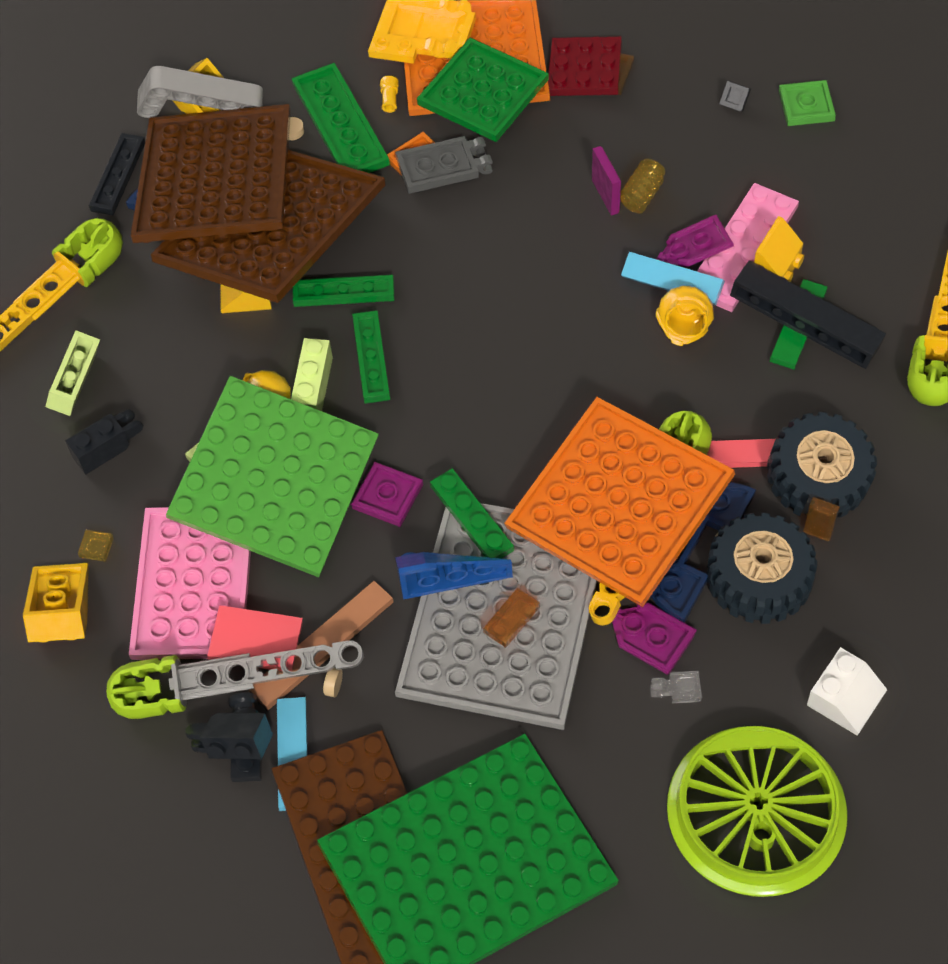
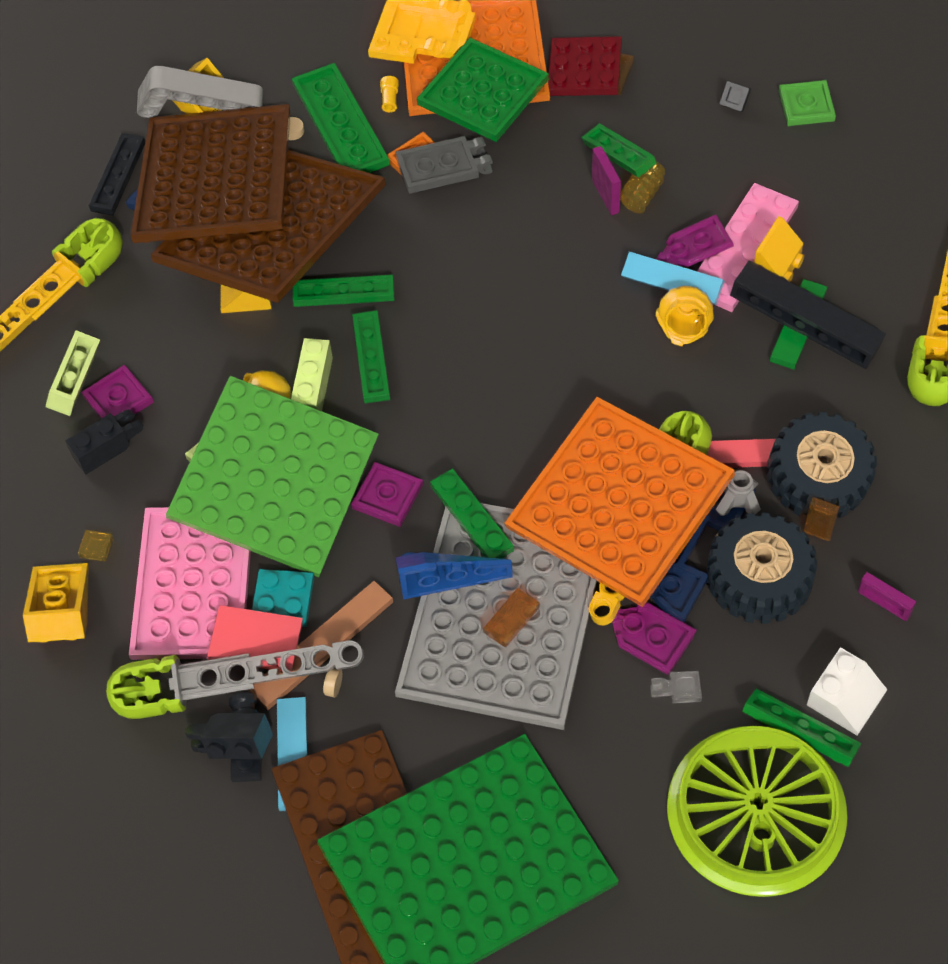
(117, 393): none -> magenta tile
(284, 593): none -> teal plate
(620, 150): none -> green plate
(739, 494): none -> light grey rock
(811, 731): none -> green plate
(886, 596): none -> magenta tile

